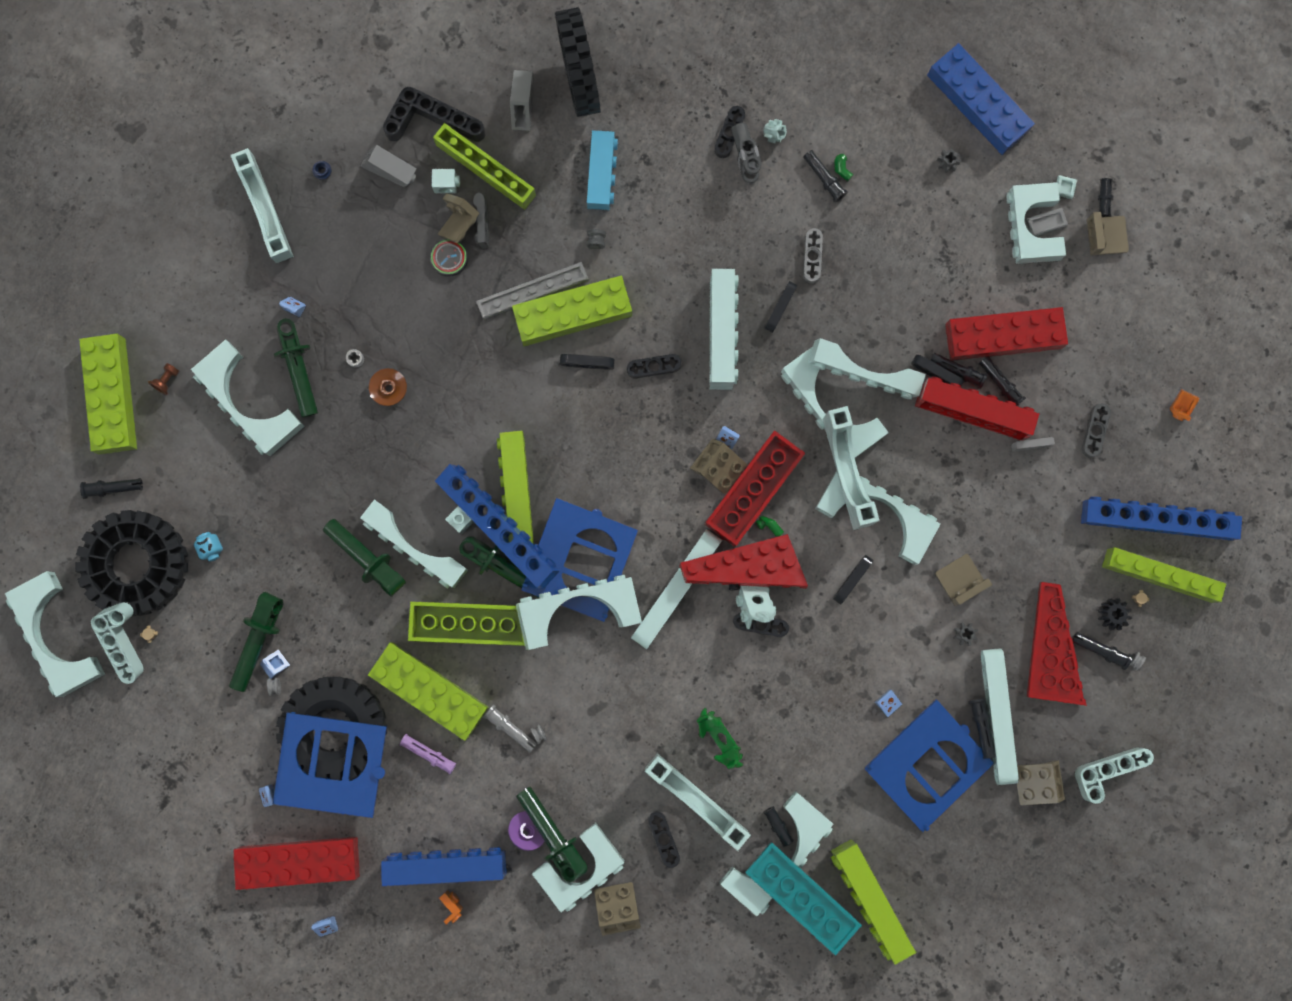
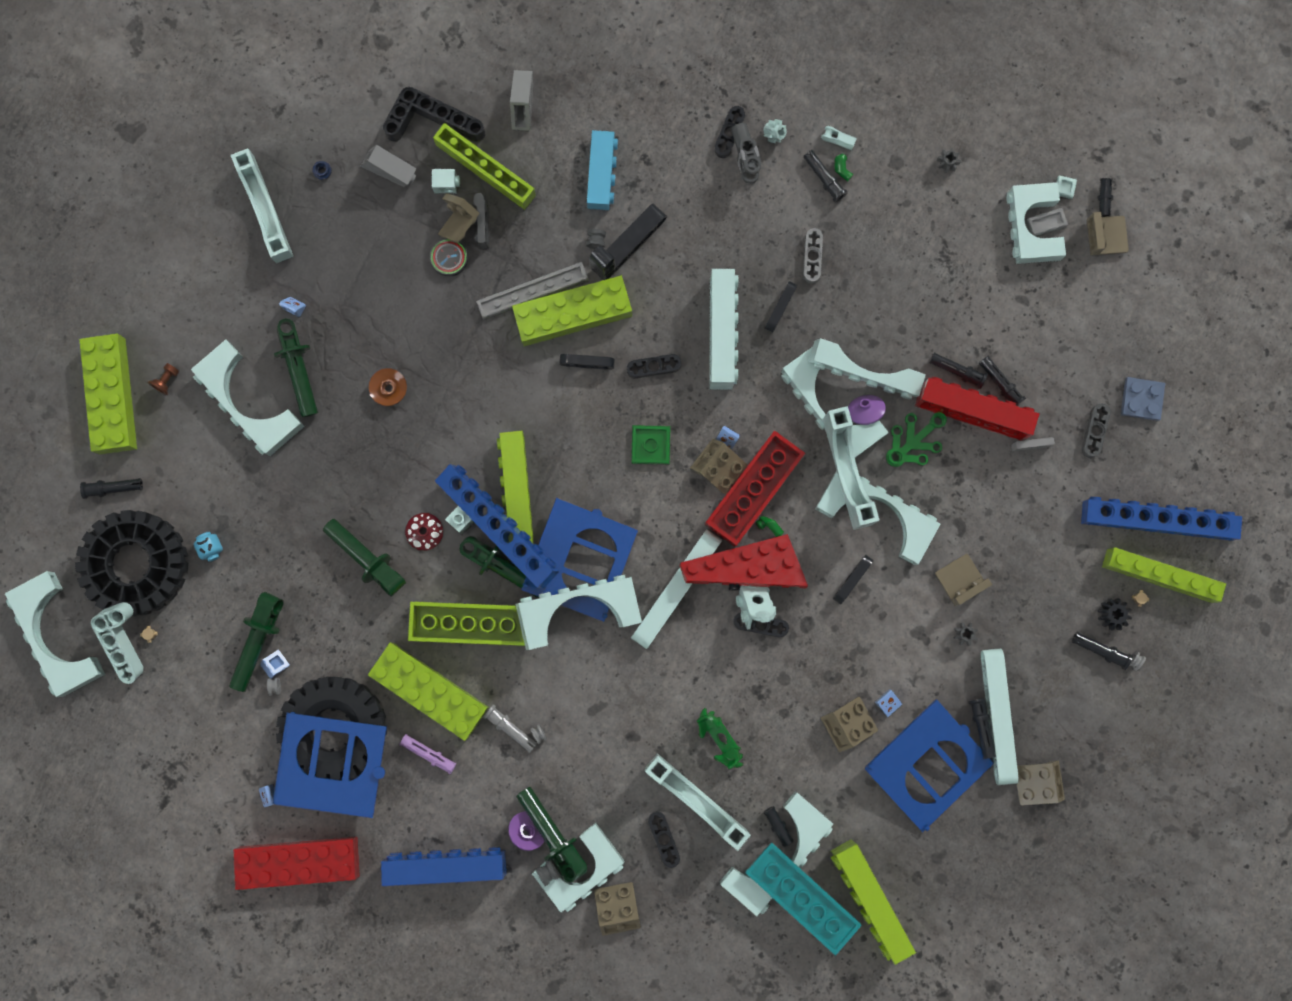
(325, 926): light blue slope -> none
(349, 354): light grey bush -> none
(383, 521): light aqua arch -> none
(430, 538): none -> dark red dish
(451, 901): orange bracket -> none
(547, 873): none -> dark grey wheel
(578, 61): black tyre -> none
(608, 261): none -> black beam
(650, 445): none -> green tile
(843, 140): none -> light aqua bar
(849, 724): none -> dark tan bracket
(866, 409): none -> medium lavender dish
(913, 442): none -> green plant
(934, 370): black beam -> none
(980, 99): blue brick -> none
(1006, 333): red brick -> none
(1053, 656): red wing -> none
(1114, 770): light aqua beam -> none
(1143, 399): none -> sand blue plate
(1183, 405): orange bracket -> none

